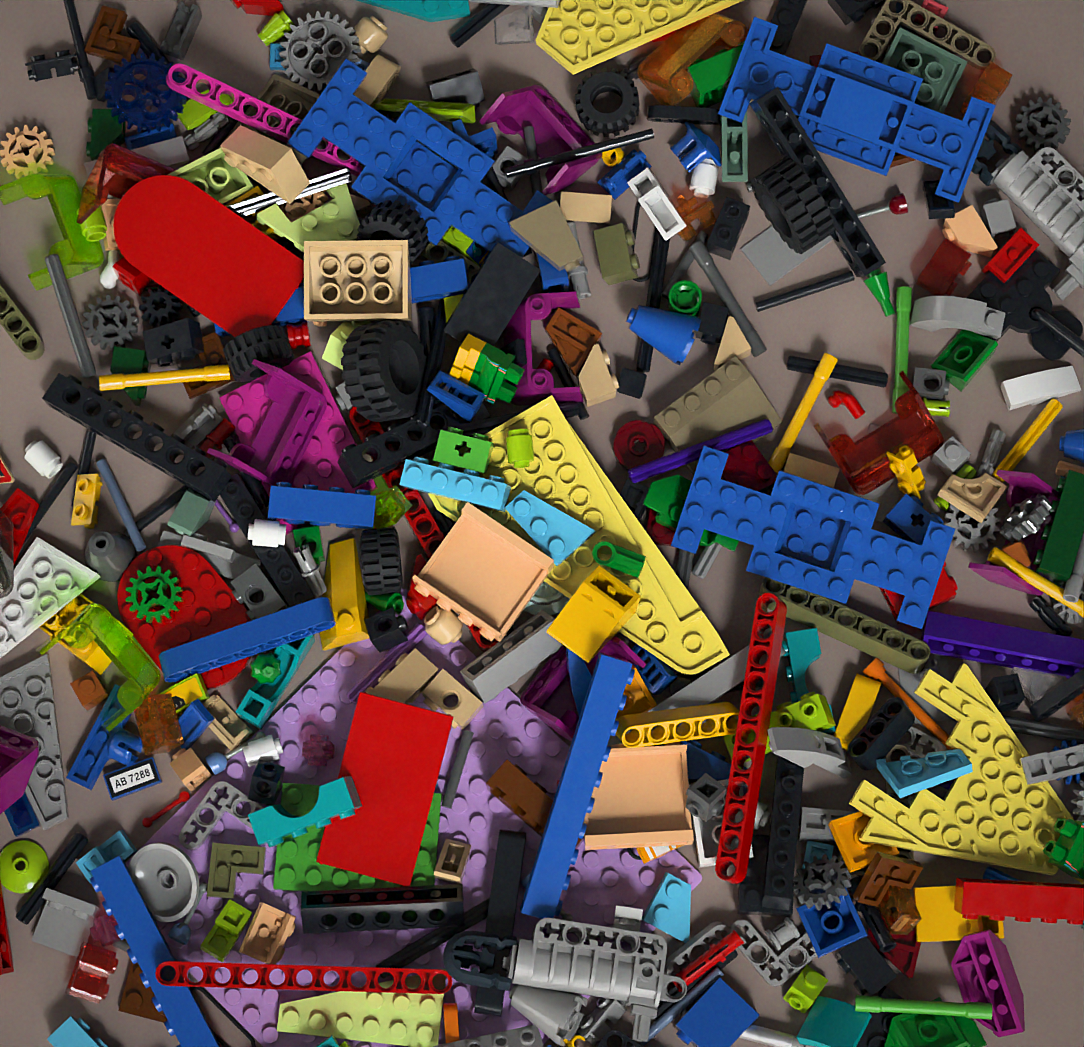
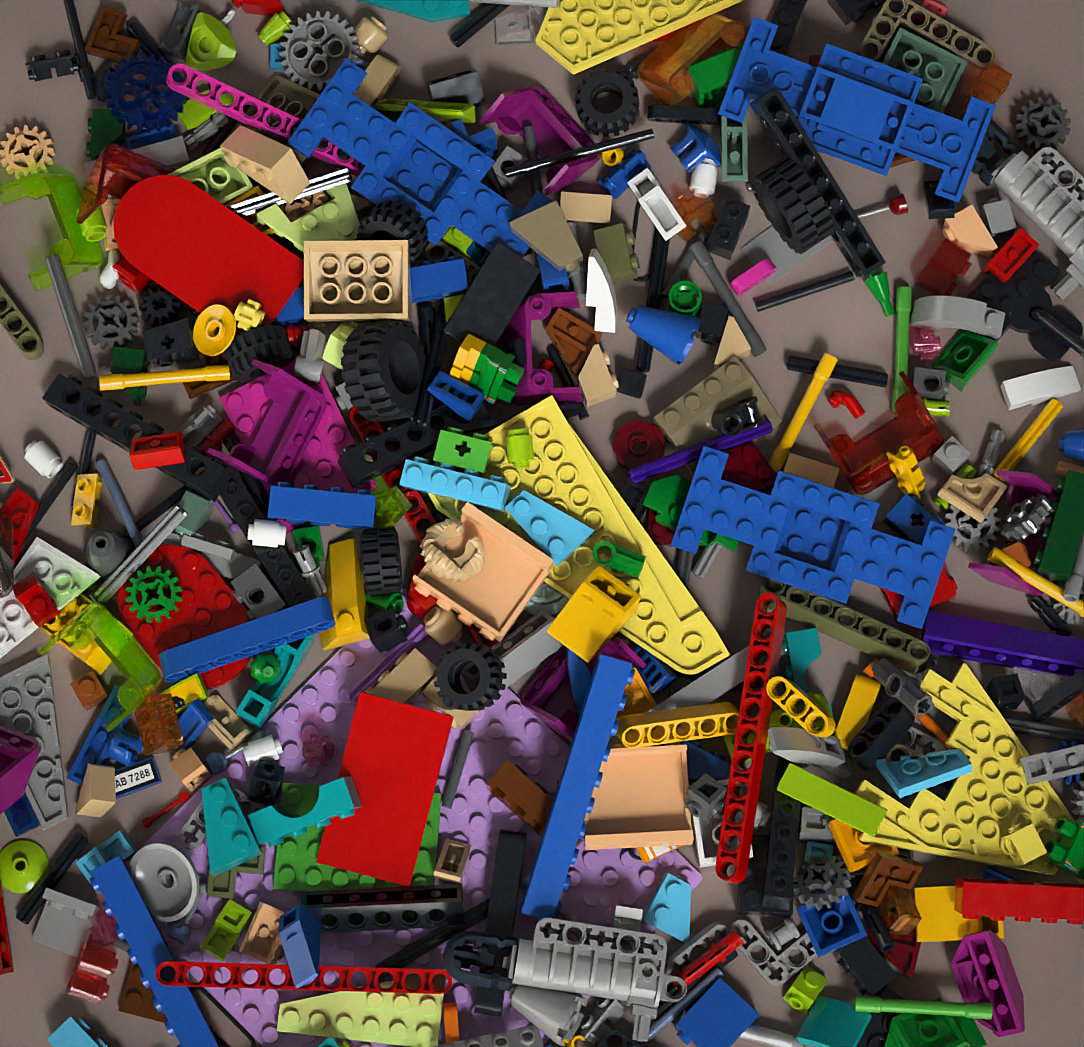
(35, 599): none -> red slope
(97, 791): none -> tan slope
(138, 555): none -> axle
(157, 450): none -> red slope
(210, 43): none -> lime hat
(214, 330): none -> yellow dish
(227, 830): none -> teal wedge
(249, 315): none -> light yellow gear
(301, 943): none -> blue slope
(310, 360): none -> light grey piece
(447, 567): none -> tan piece
(449, 677): none -> black tyre
(601, 293): none -> white slope
(742, 414): none -> black piece
(753, 276): none -> dark pink beam
(789, 701): none -> yellow beam
(832, 799): none -> lime slope
(903, 686): none -> dark grey piece
(926, 345): none -> clear pink gear
(1023, 843): none -> light yellow brick

